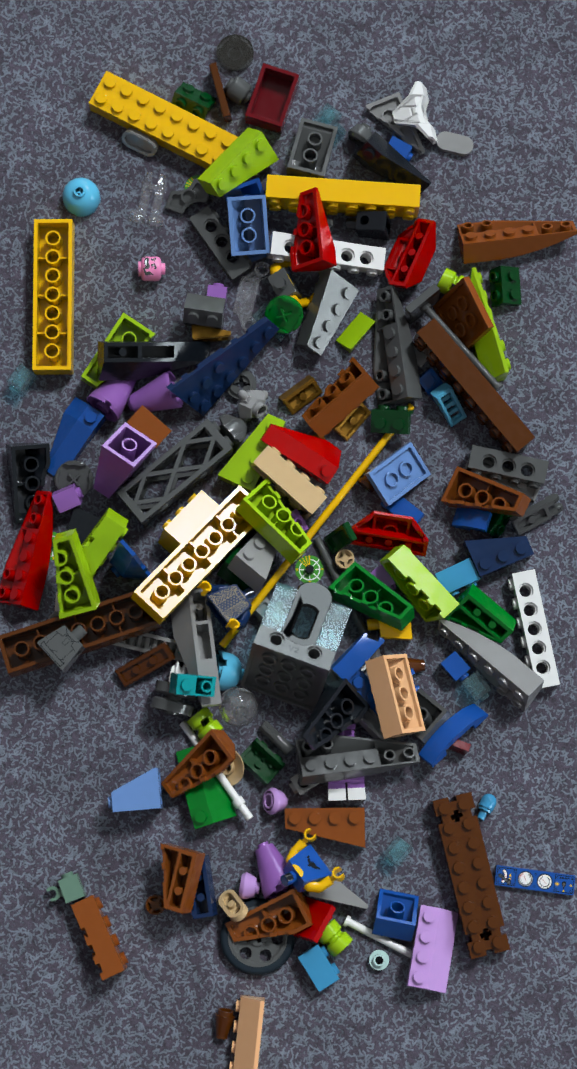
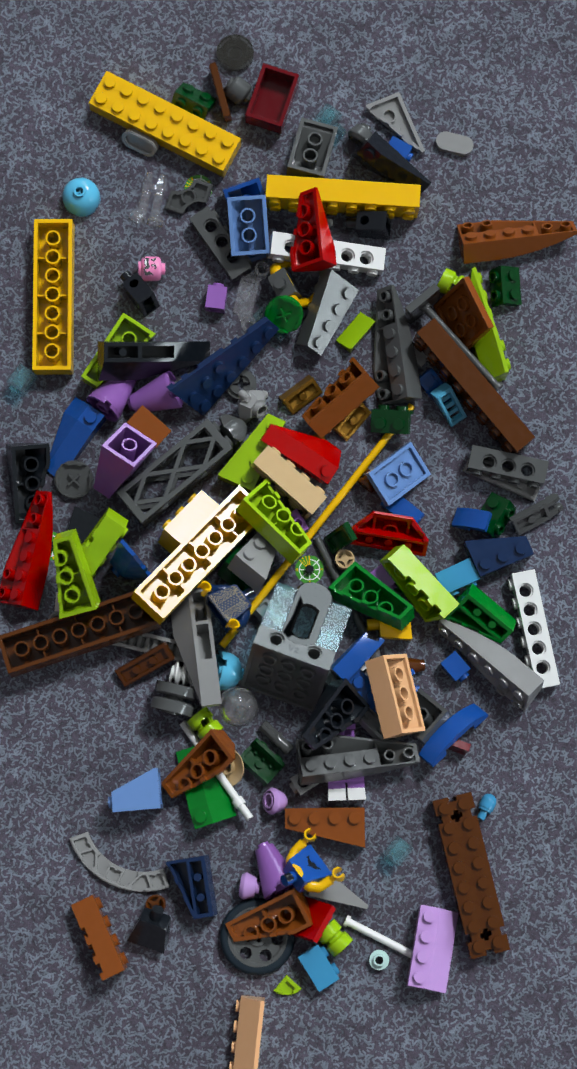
(63, 646): dark grey torso -> none
(68, 497): medium lavender brick -> none
(70, 888): sand green brick -> none
(114, 874): none -> light grey tile
(139, 293): none -> black torso
(152, 929): none -> black torso
(181, 876): dark orange wedge -> none
(192, 684): teal slope -> none
(202, 333): pearl gold slope -> none
(204, 311): dark grey slope -> none
(223, 1022): reddish brown cone -> none
(233, 905): tan plate -> none
(238, 163): lime wedge -> none
(287, 987): none -> lime tile
(395, 915): blue slope -> none
(411, 254): red wedge -> none
(413, 112): white piece -> none
(476, 687): clear light blue brick -> none
(481, 493): dark orange wedge -> none
(534, 880): tile -> none

